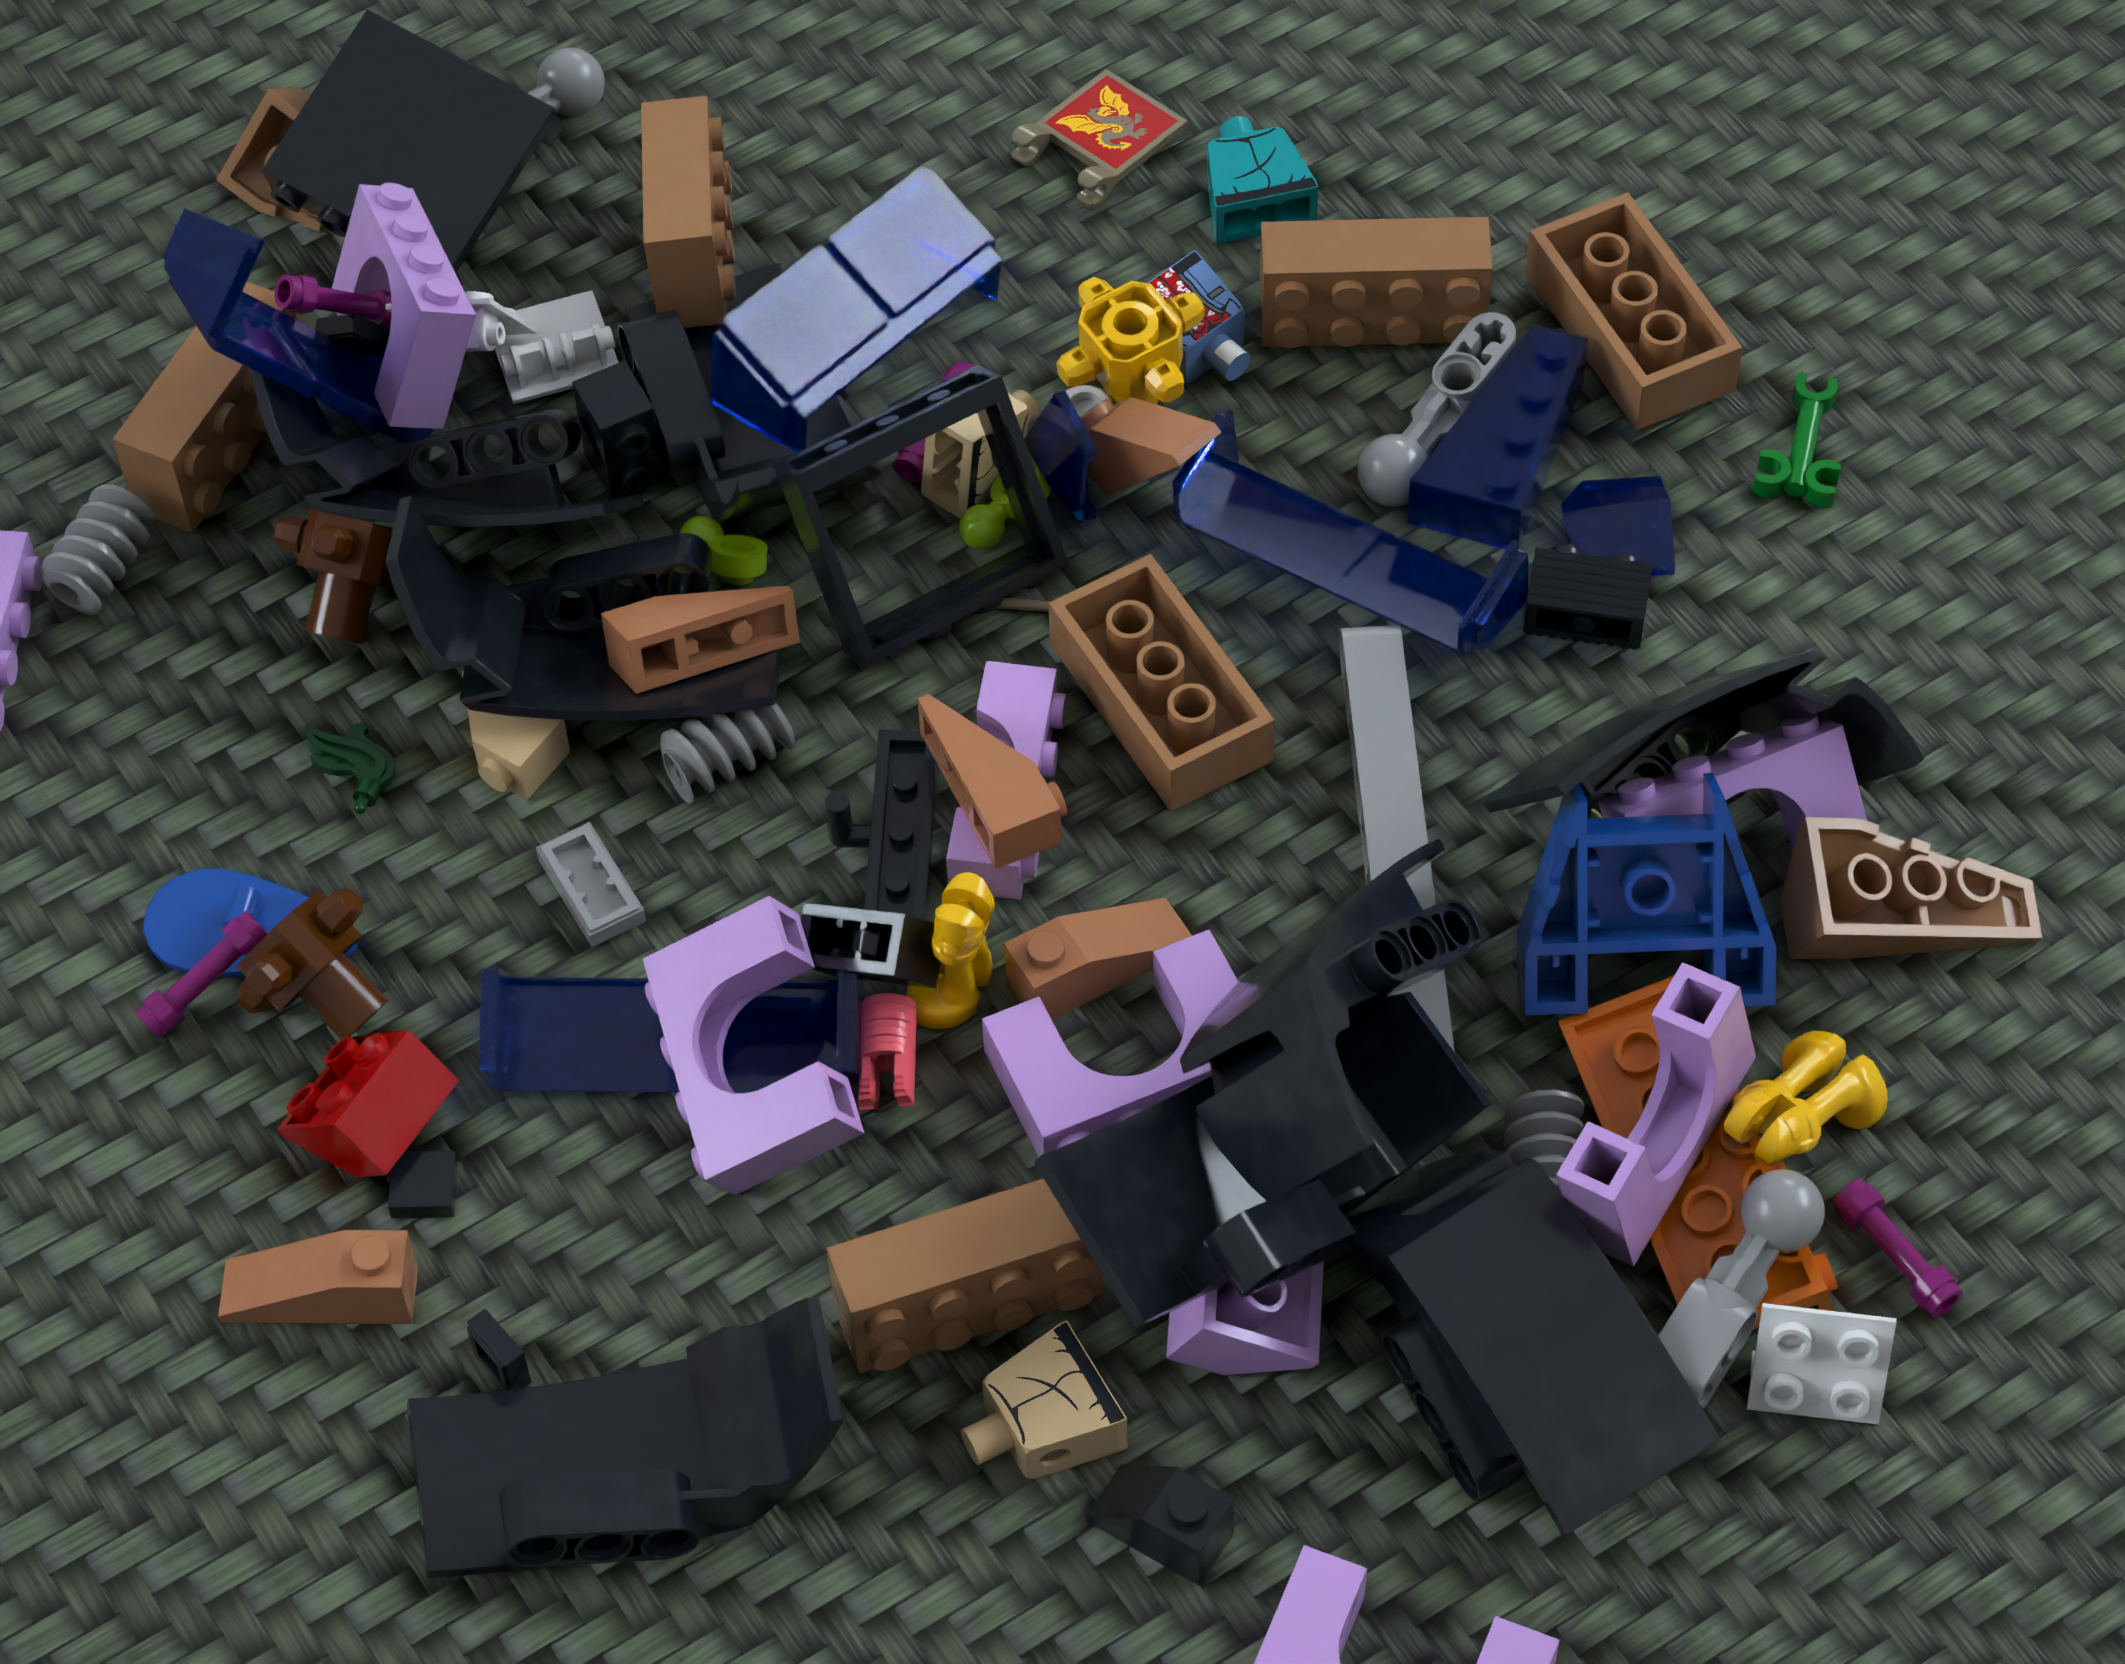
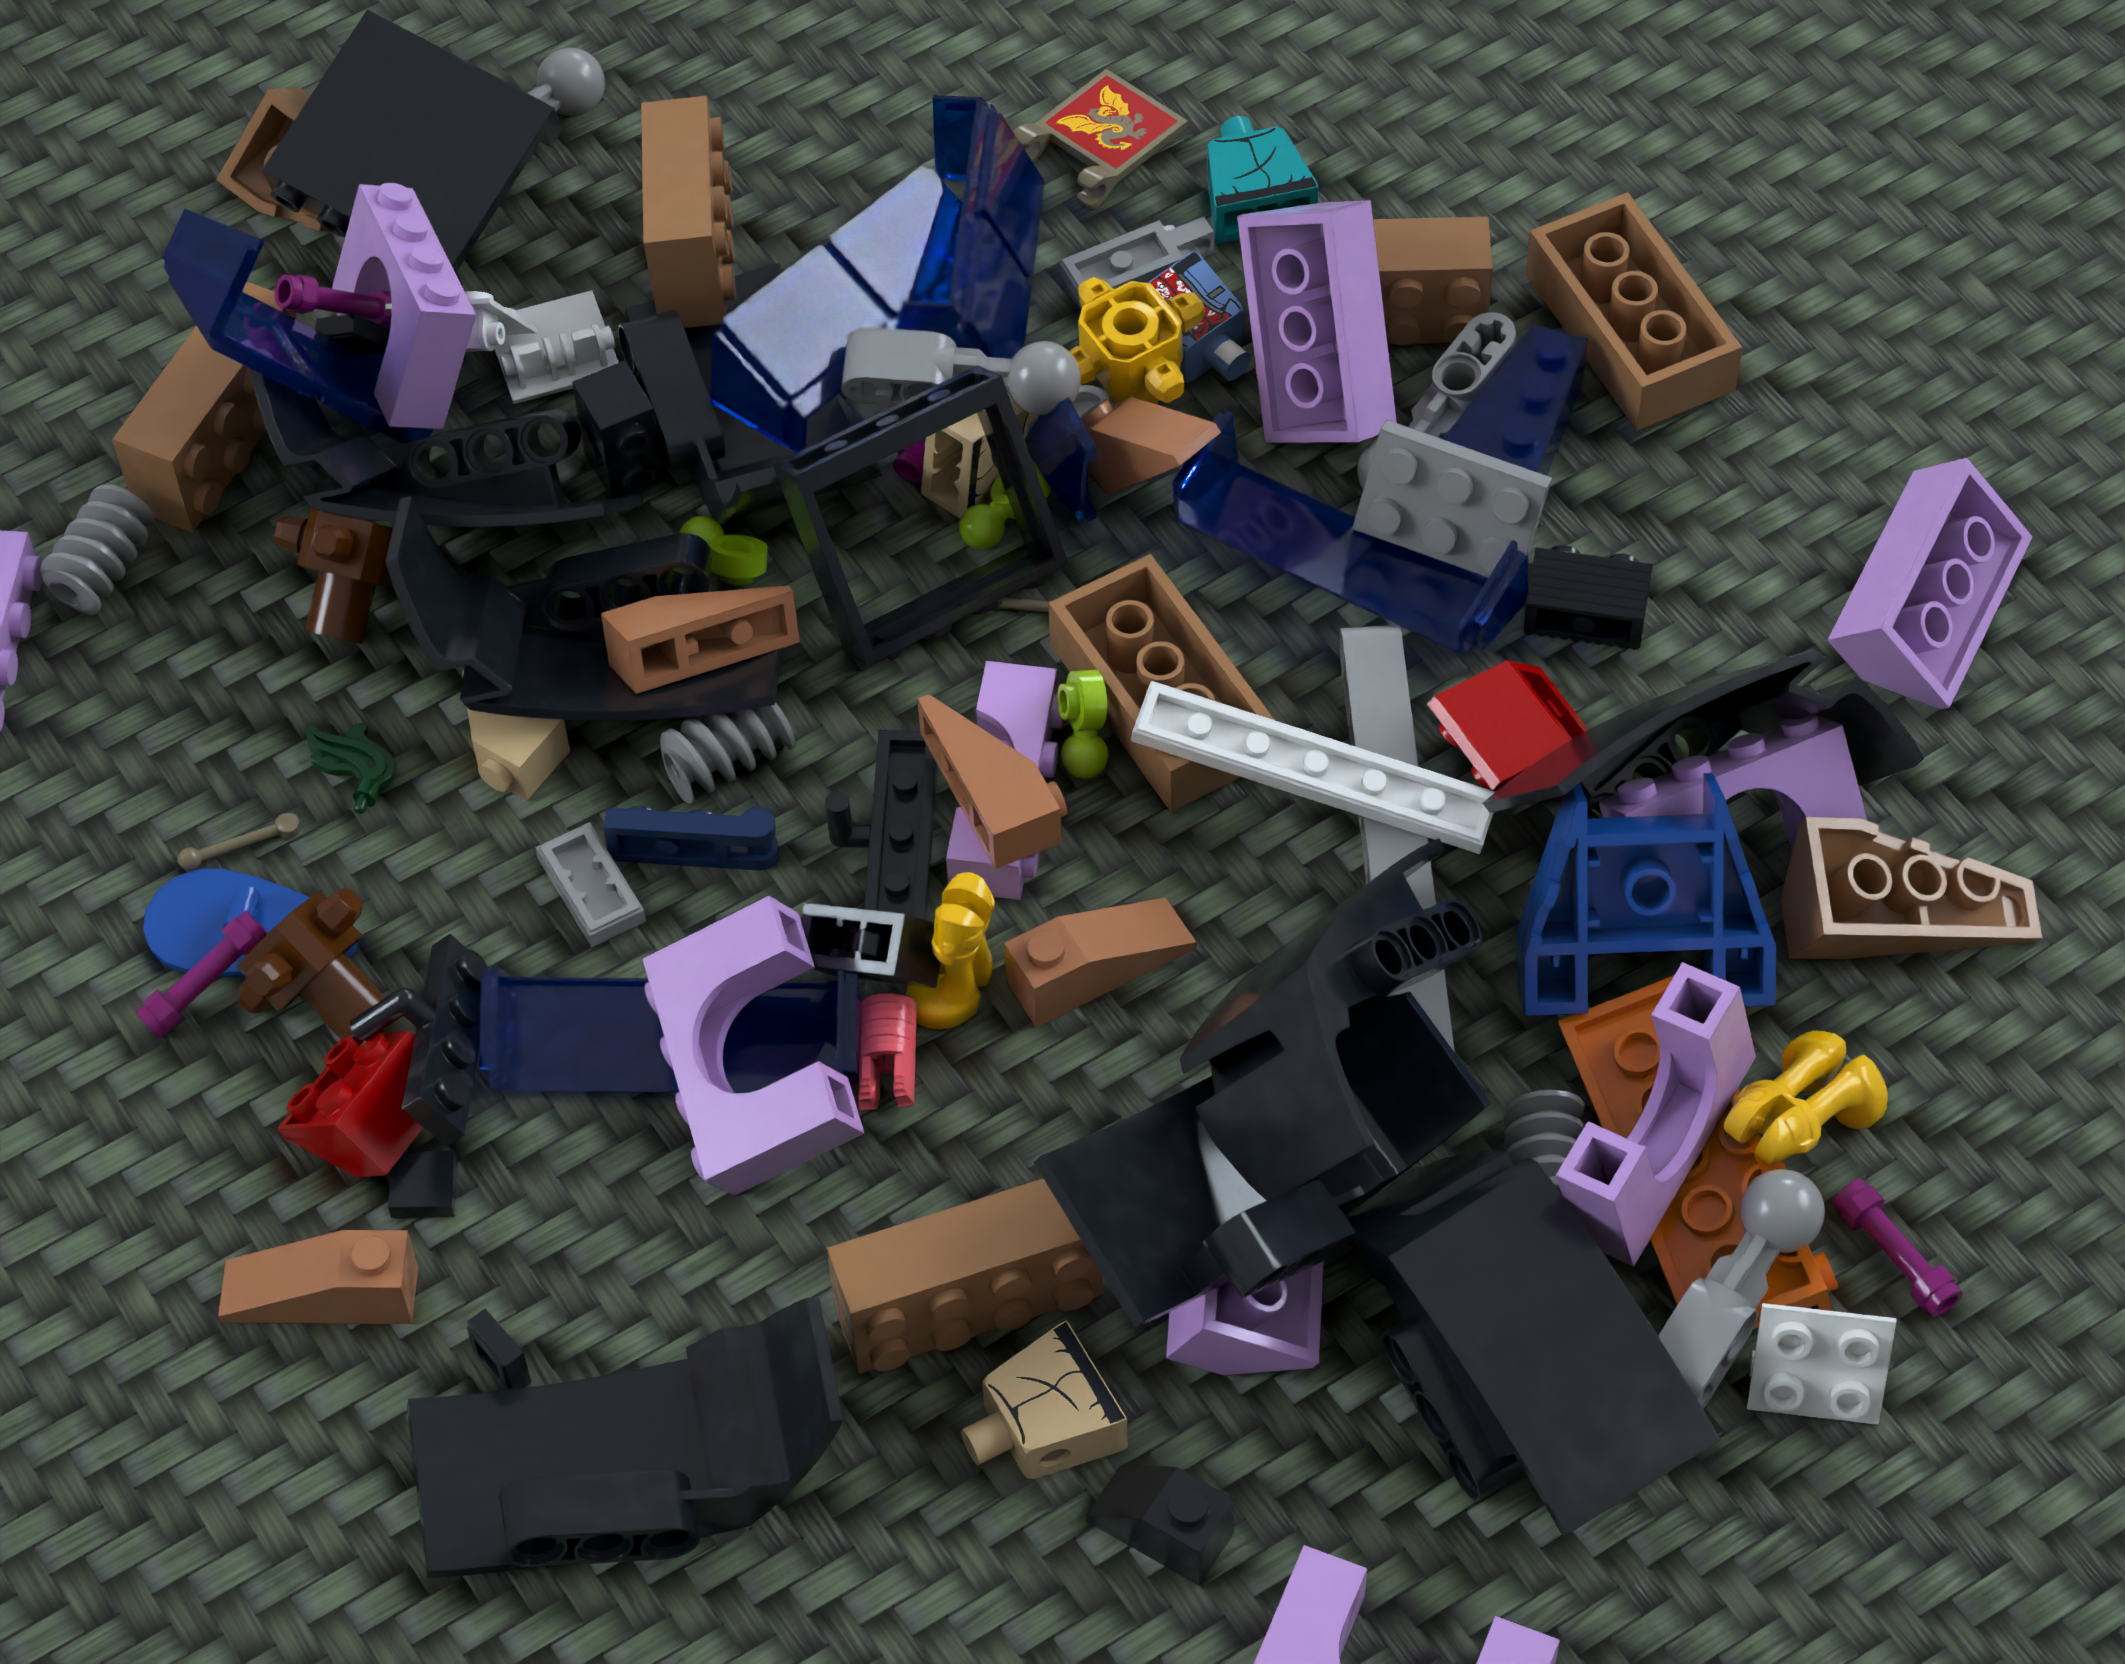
(285, 826): none -> dark tan hinge
(445, 1037): none -> black plate
(692, 838): none -> dark blue plate
(897, 364): none -> light grey beam
(995, 230): none -> clear blue piece
(1067, 1101): lavender arch -> none
(1085, 706): none -> lime plate
(1138, 254): none -> light grey hinge
(1313, 766): none -> white tile
(1317, 322): none -> lavender slope
(1448, 500): none -> light grey plate
(1505, 721): none -> red slope
(1622, 518): clear blue slope -> none
(1798, 474): green bar -> none
(1931, 585): none -> lavender slope

